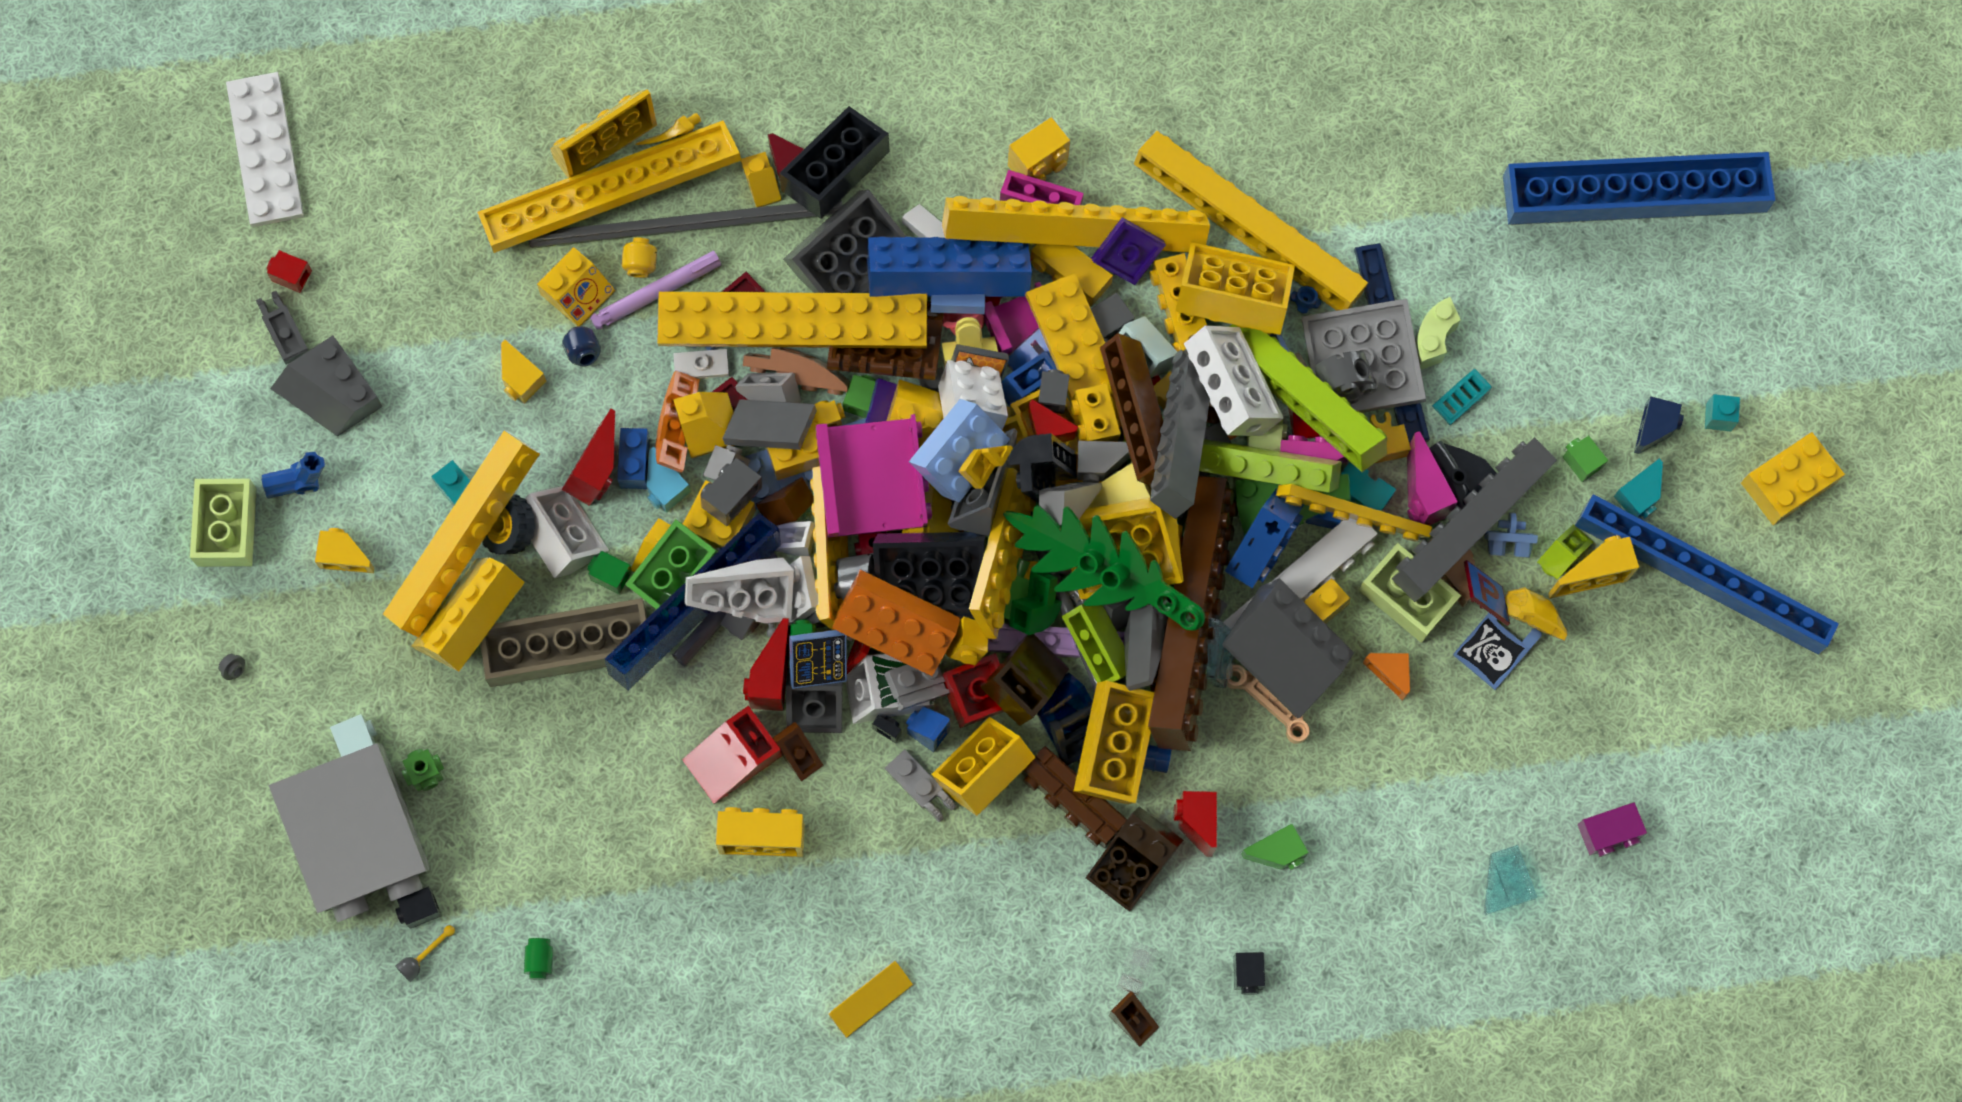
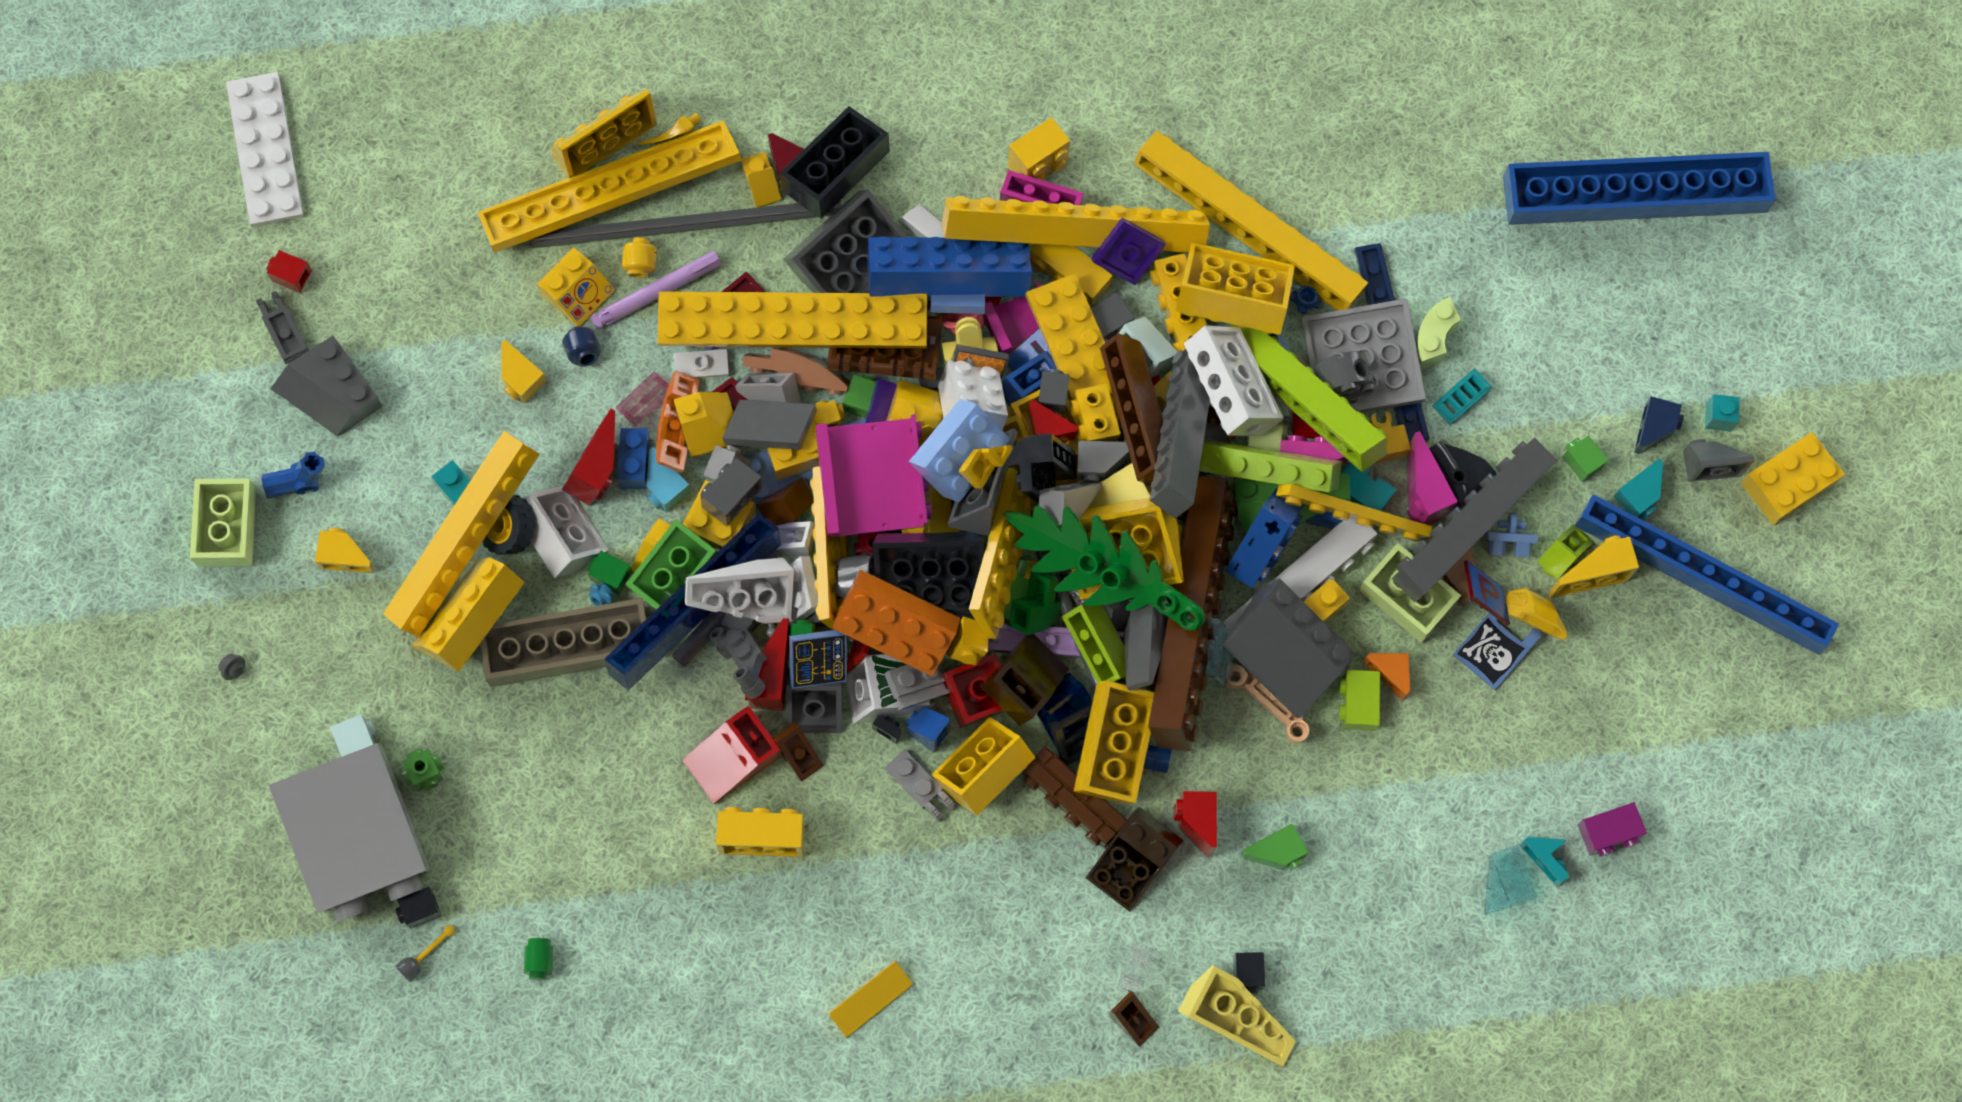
(601, 594): none -> dark azure plate
(628, 415): none -> clear pink tile
(745, 653): none -> dark grey plate
(1232, 1011): none -> light yellow wedge
(1360, 700): none -> lime brick
(1540, 852): none -> teal slope
(1714, 461): none -> dark grey slope

